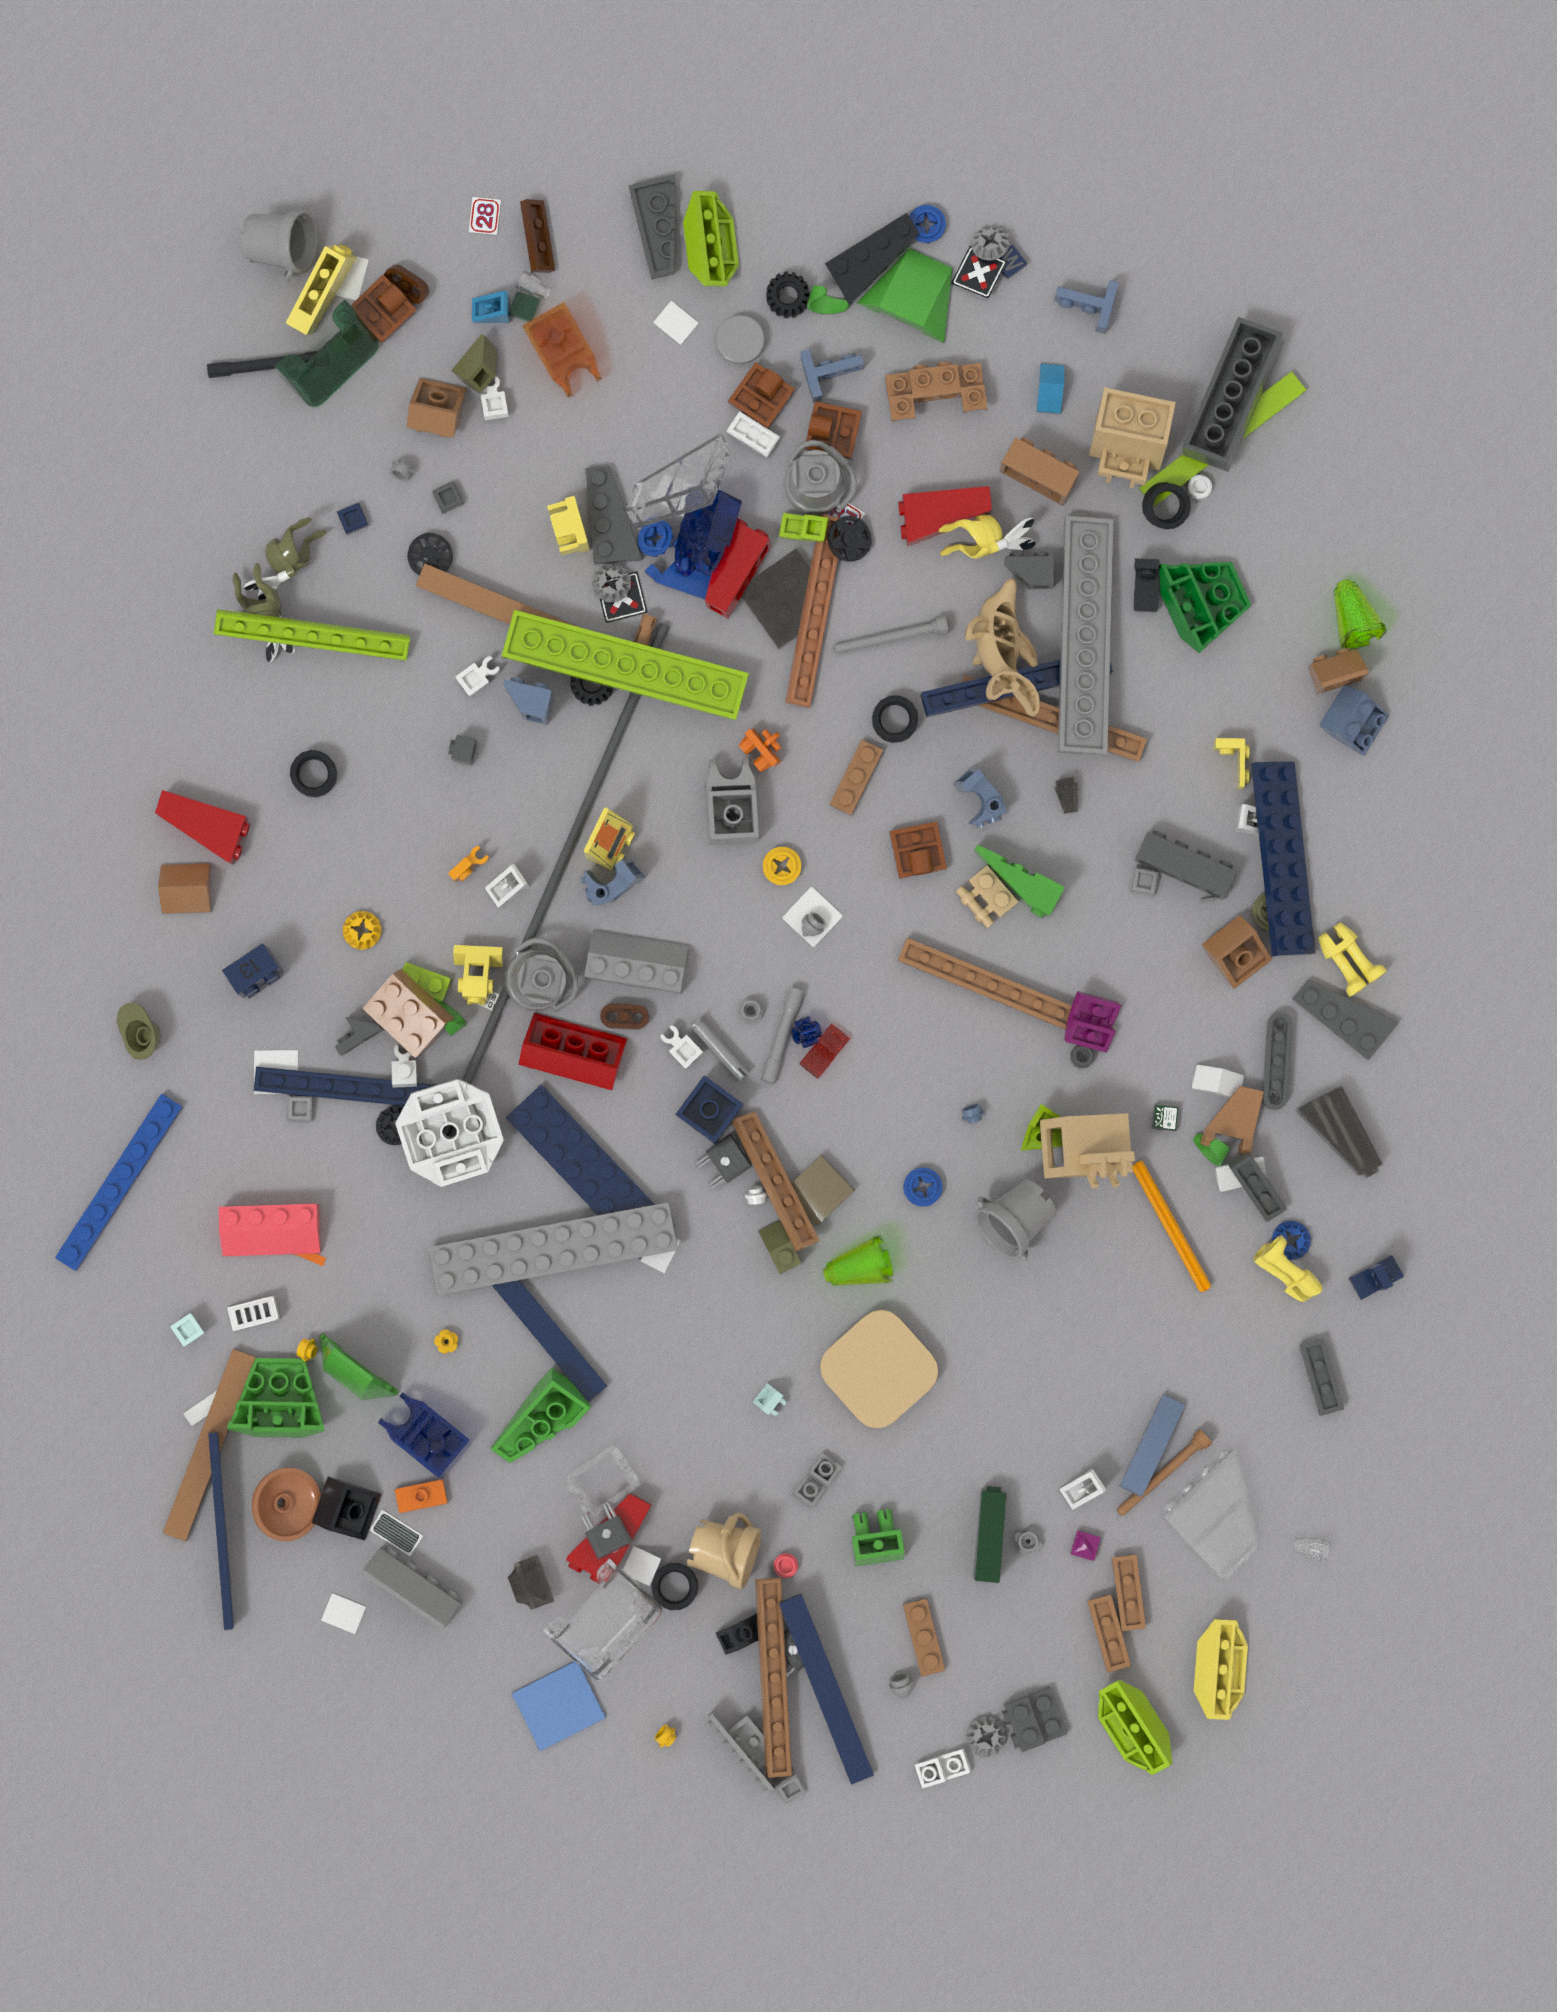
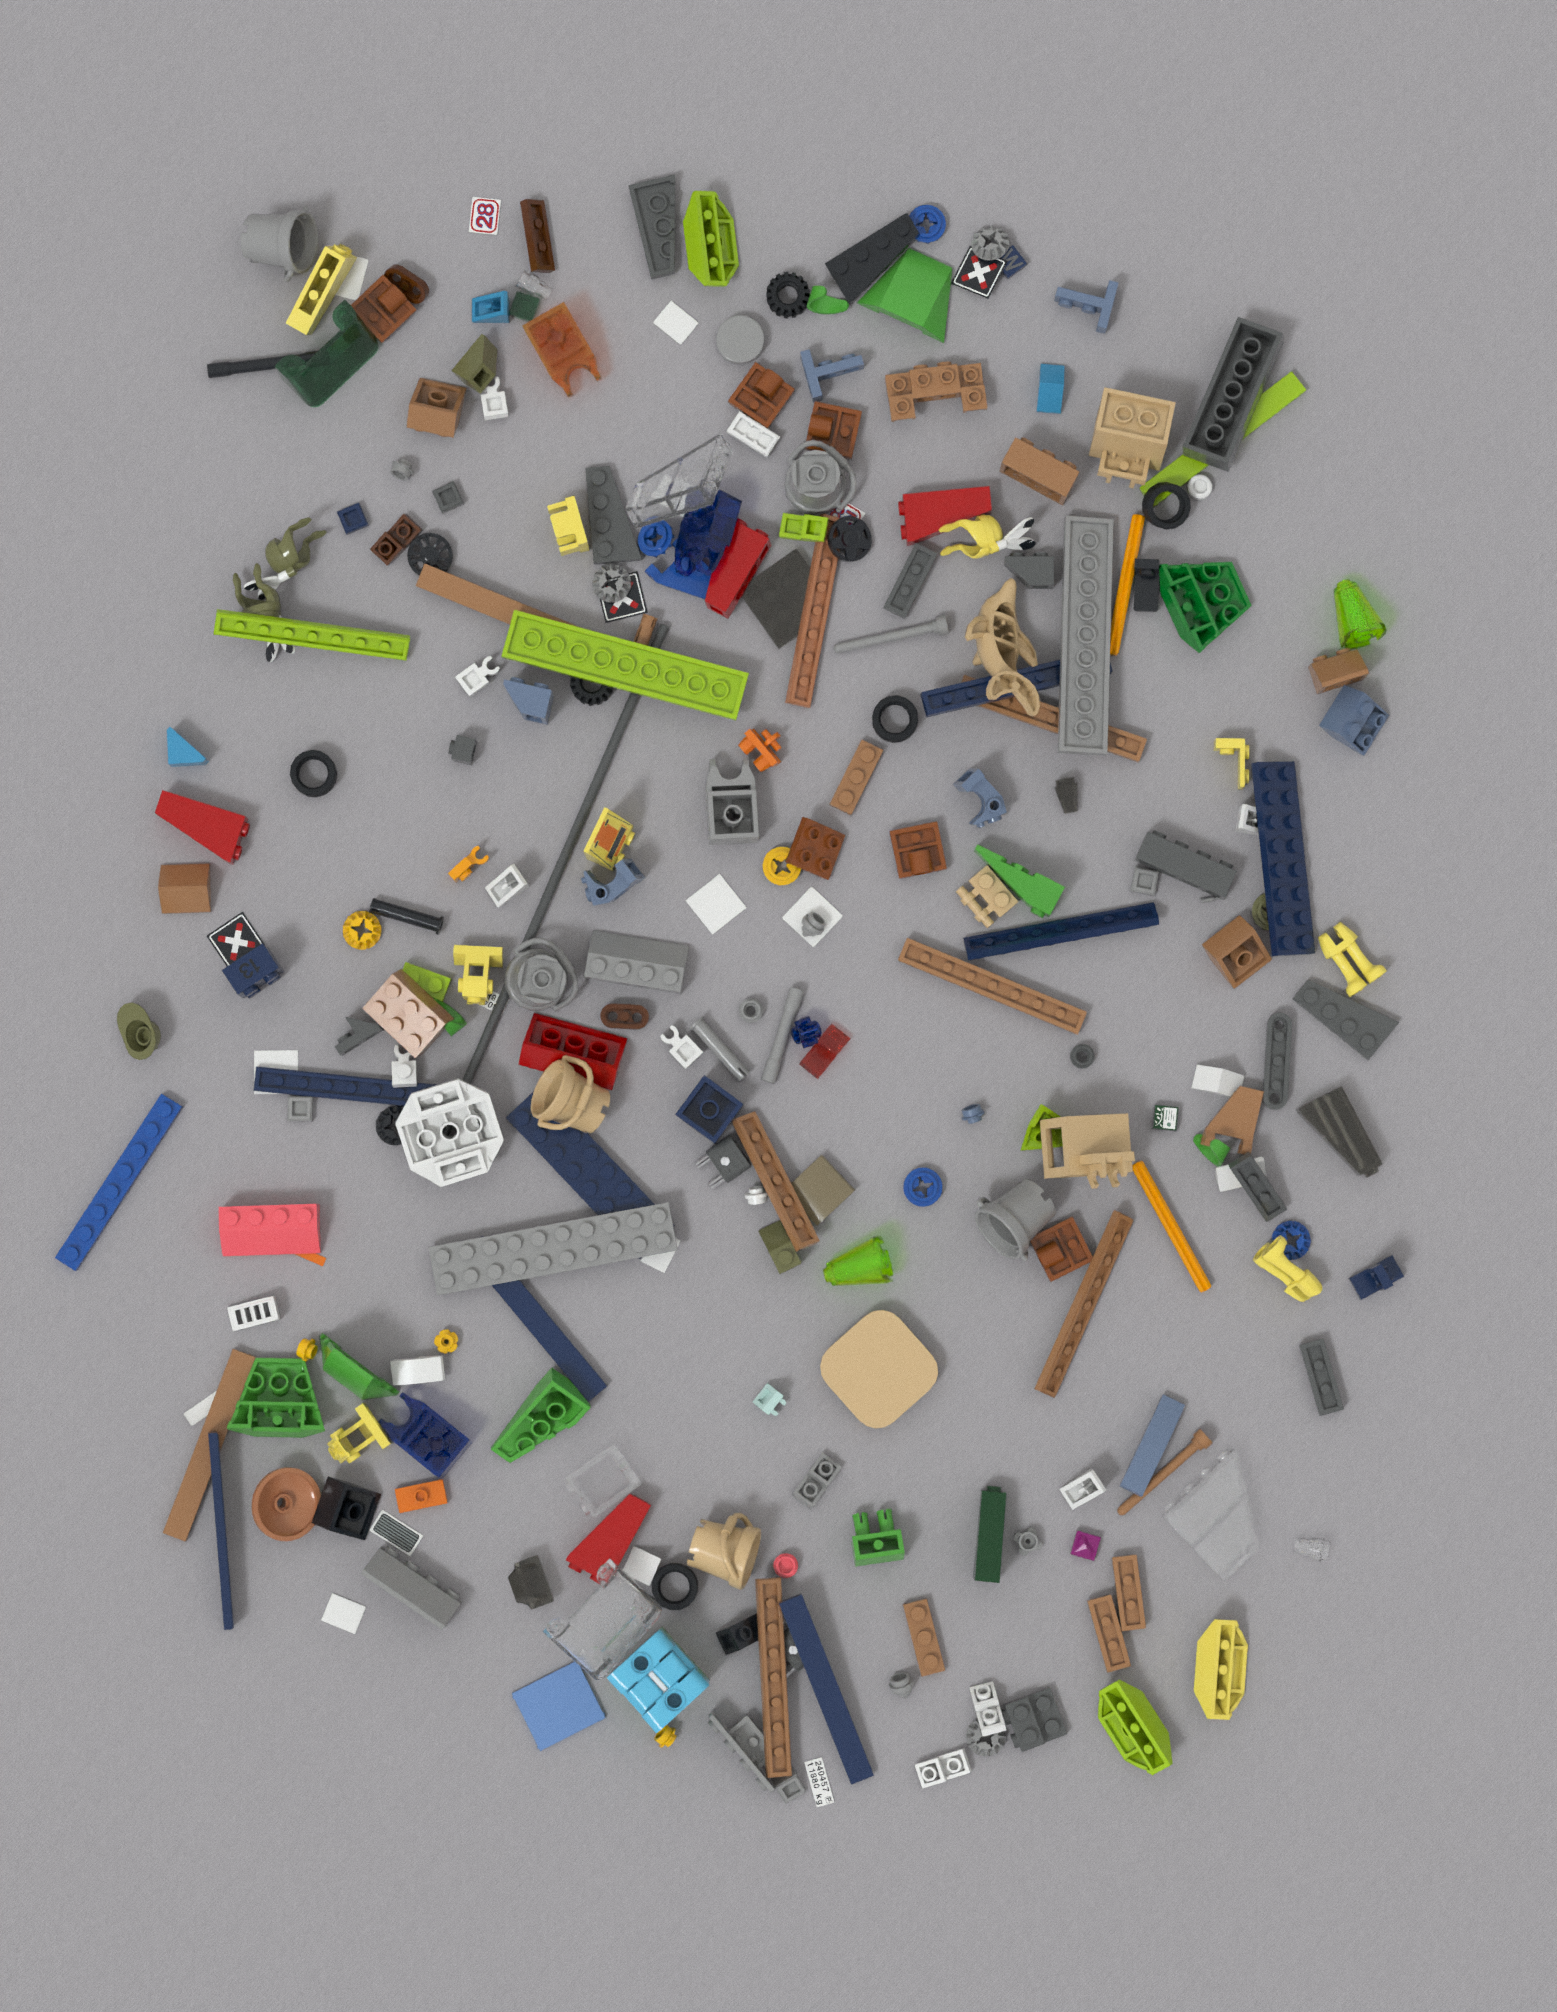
(181, 752): none -> dark azure slope
(187, 1329): light aqua tile -> none
(234, 939): none -> black sticker
(340, 1446): none -> light yellow tile
(396, 540): none -> reddish brown slope
(406, 915): none -> black pin
(417, 1370): none -> white slope
(568, 1097): none -> tan piece
(608, 1536): dark grey piece -> none
(659, 1679): none -> medium azure piece
(716, 904): none -> white sticker
(815, 848): none -> dark orange plate
(819, 1782): none -> white sticker
(910, 580): none -> dark grey plate
(987, 1709): none -> white slope
(1061, 931): none -> dark blue plate
(1061, 1249): none -> dark orange plate
(1084, 1304): none -> medium nougat tile
(1091, 1021): magenta slope -> none
(1125, 582): none -> light orange axle

